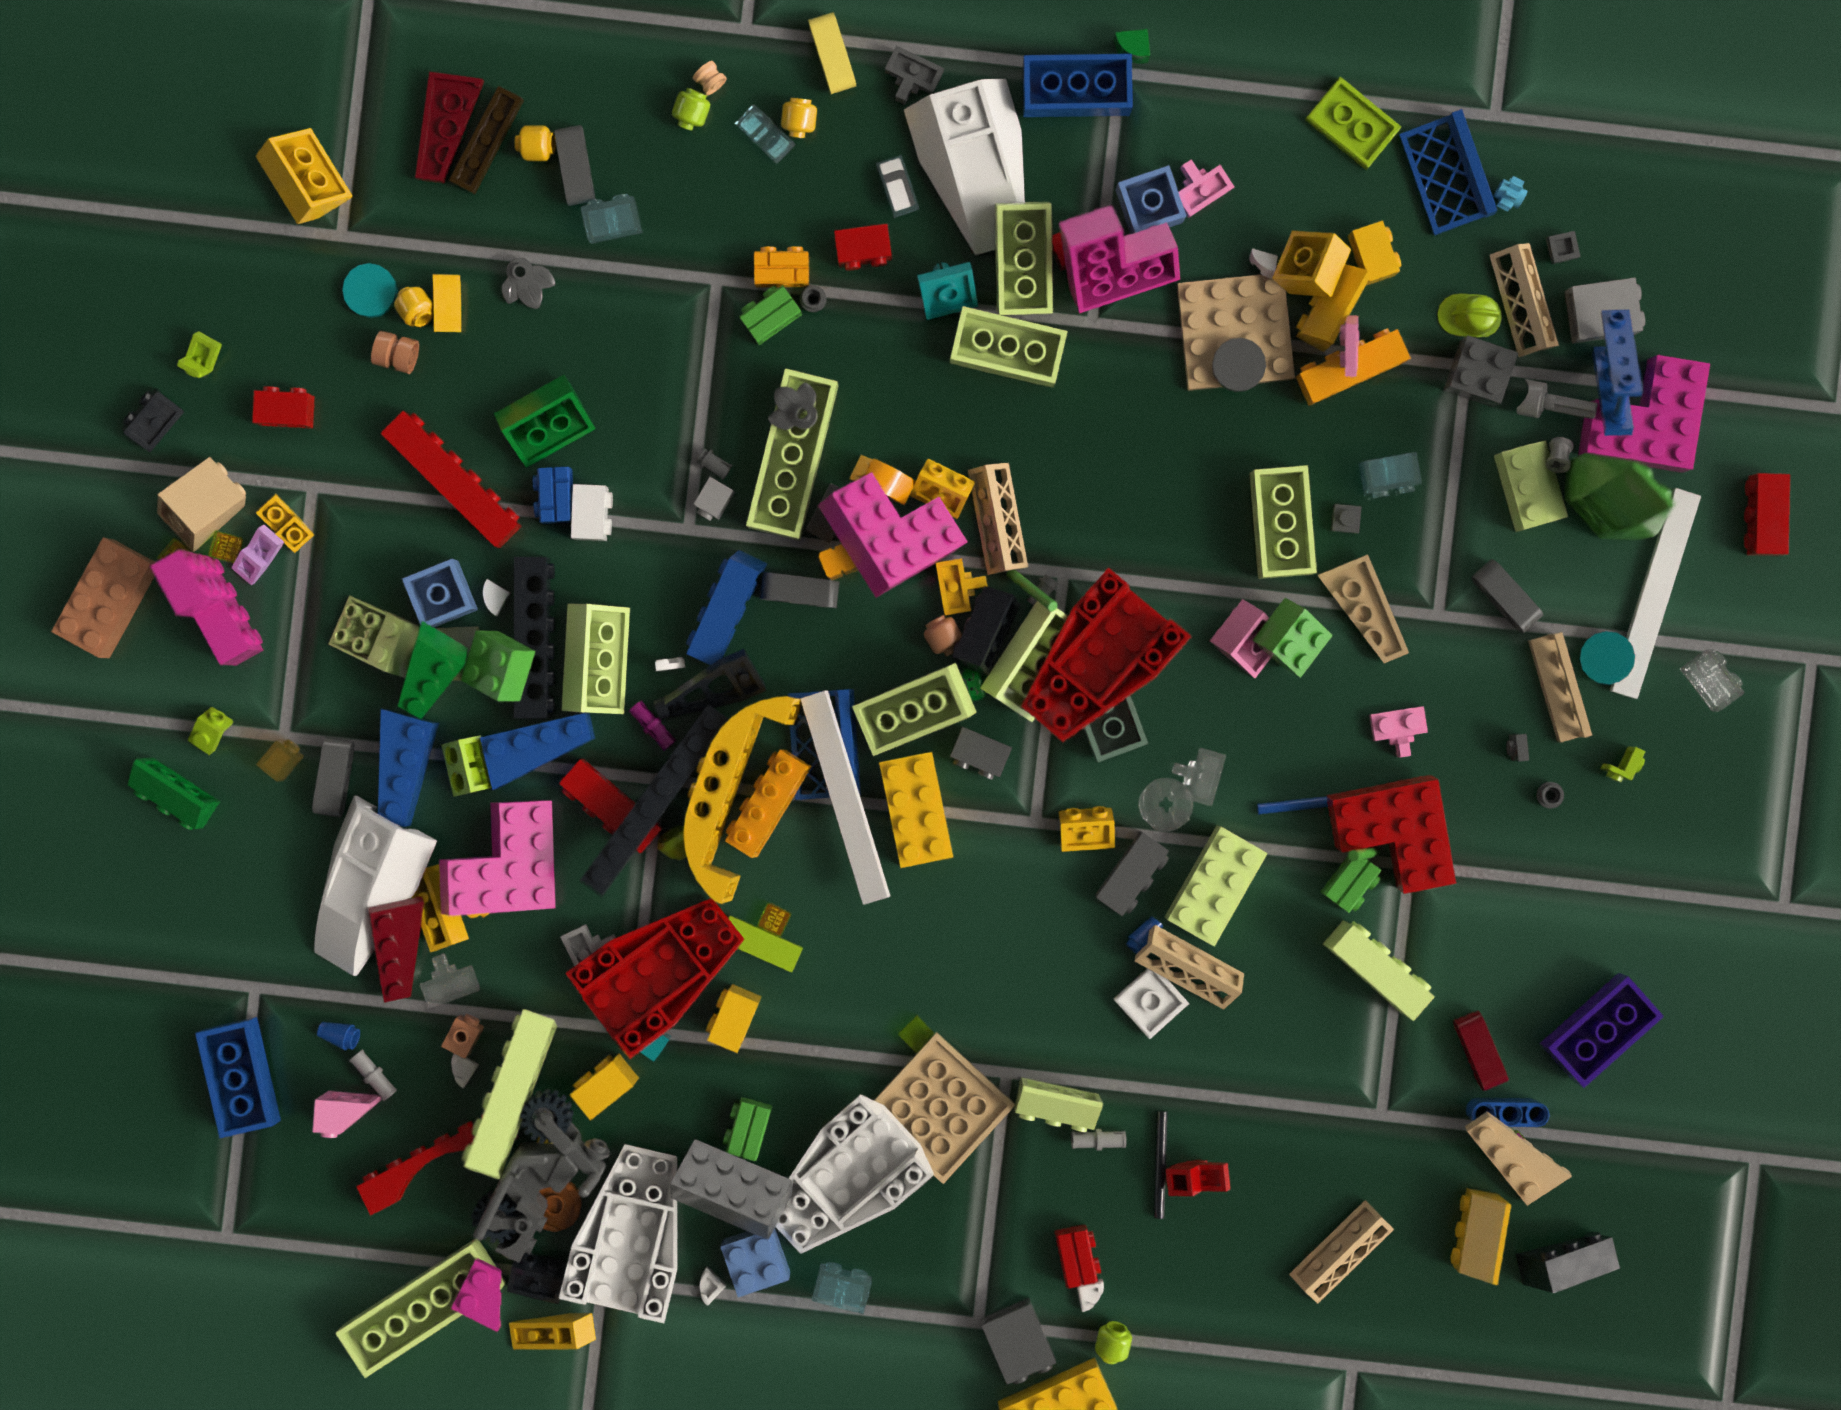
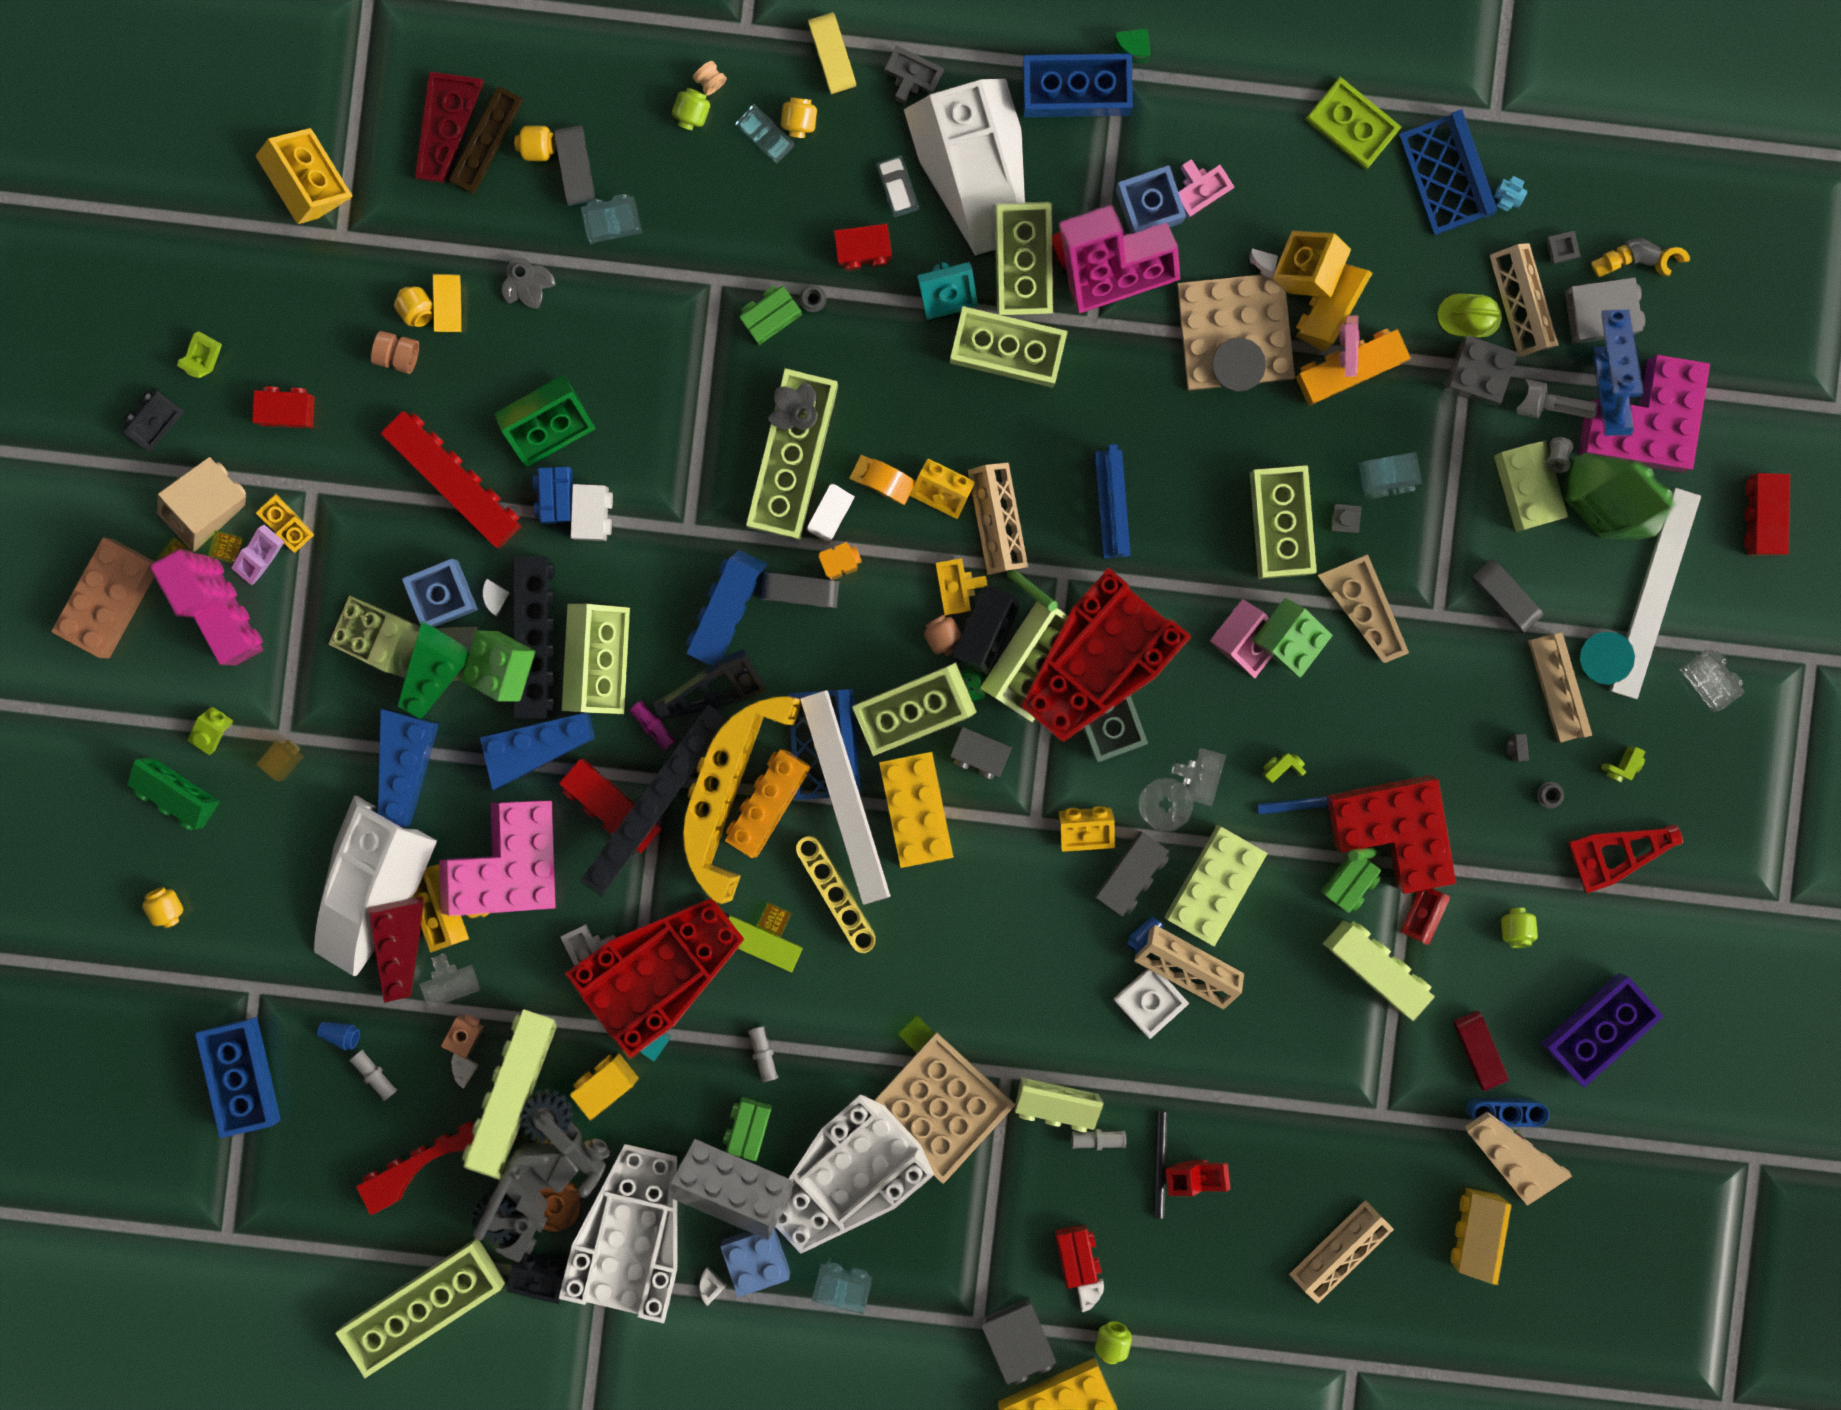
(162, 907): none -> yellow head
(333, 777): dark grey beam -> none
(340, 1110): bright pink slope -> none
(370, 290): teal tile -> none
(466, 766): lime brick -> none
(481, 1295): dark pink wing -> none
(553, 1332): yellow slope -> none
(669, 664): white tile -> none
(672, 843): lime cone -> none
(713, 499): light grey brick -> none
(714, 463): dark grey pin -> none
(735, 1015): yellow brick -> none
(763, 1054): none -> light grey pin
(781, 267): light orange brick -> none
(836, 907): none -> light yellow beam
(881, 542): dark pink brick -> none
(1047, 585): dark grey pin -> none
(1112, 503): none -> blue fence
(1276, 767): none -> lime bracket
(1374, 251): yellow brick -> none
(1399, 727): bright pink hinge -> none
(1425, 915): none -> red slope
(1519, 928): none -> lime head
(1568, 1262): wedge -> none
(1591, 864): none -> red plate
(1639, 251): none -> yellow piece

